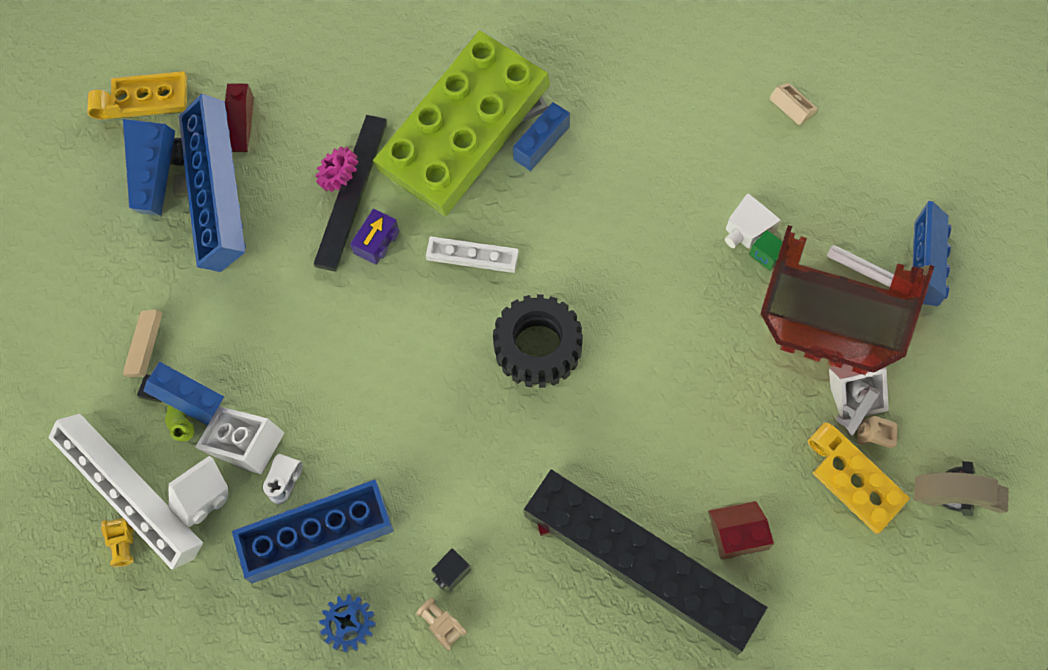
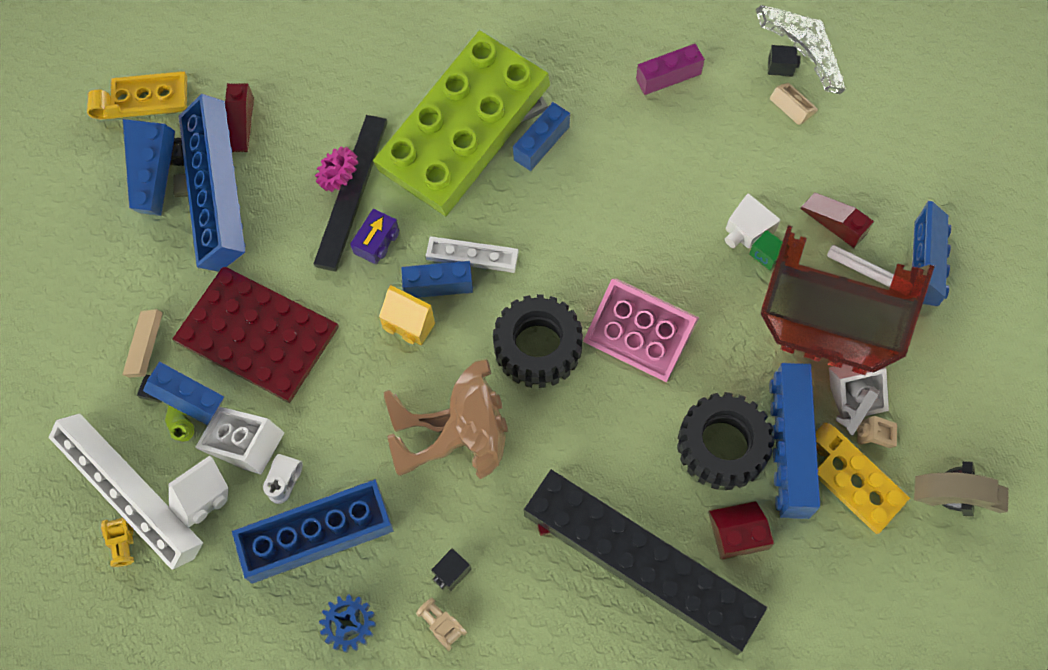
(256, 333): none -> dark red plate
(406, 316): none -> yellow slope
(437, 279): none -> blue brick
(469, 421): none -> medium nougat animal
(640, 329): none -> bright pink slope
(670, 69): none -> magenta brick
(735, 413): none -> black tyre
(783, 60): none -> black brick
(795, 441): none -> blue brick
(809, 39): none -> clear plate
(839, 218): none -> dark red slope

